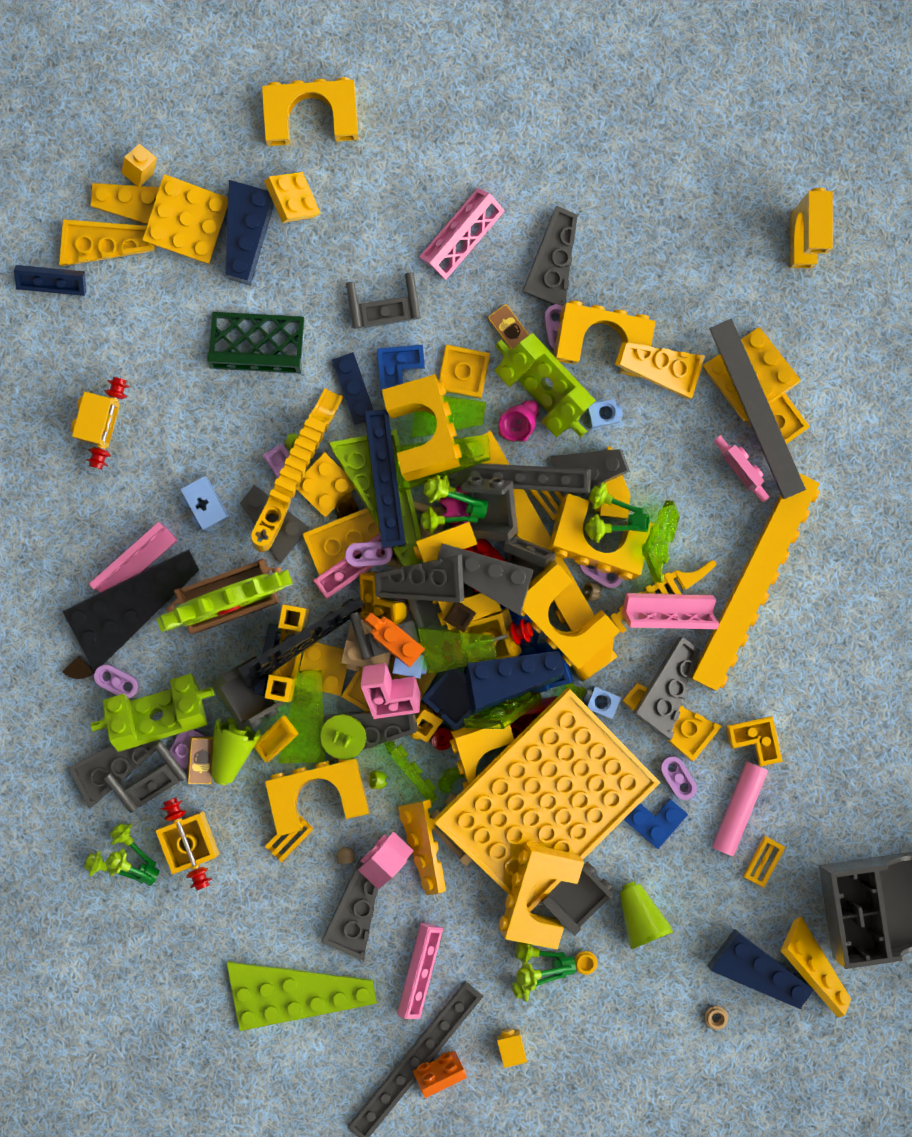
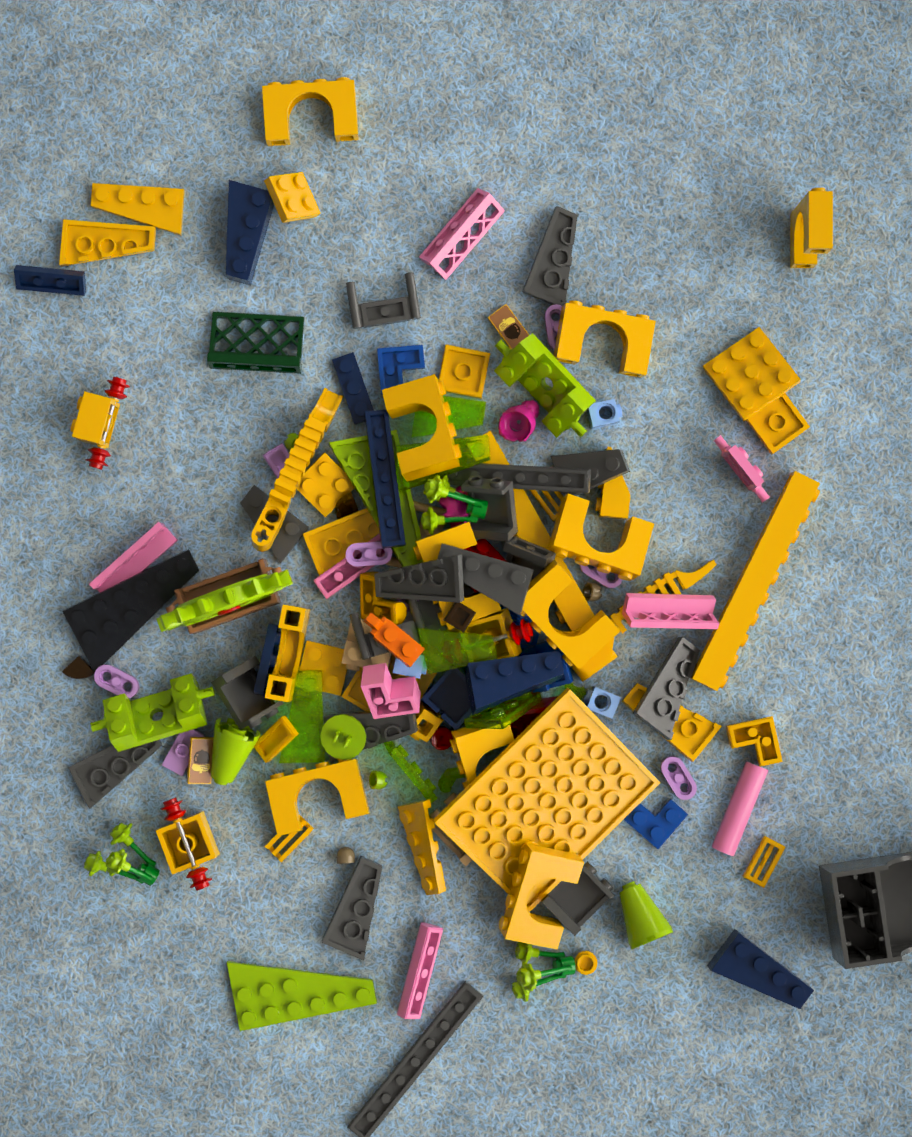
(139, 165): yellow brick -> none
(149, 784): dark grey plate -> none
(186, 219): yellow plate -> none
(203, 490): light blue brick -> none
(295, 644): black wing -> none
(385, 859): bright pink brick -> none
(439, 1073): orange bracket -> none
(511, 1047): yellow brick -> none
(596, 528): plant -> none
(656, 546): clear neon green wing -> none
(663, 367): yellow wing -> none
(721, 1023): tan plate -> none
(757, 408): dark grey tile -> none
(812, 964): yellow wing -> none

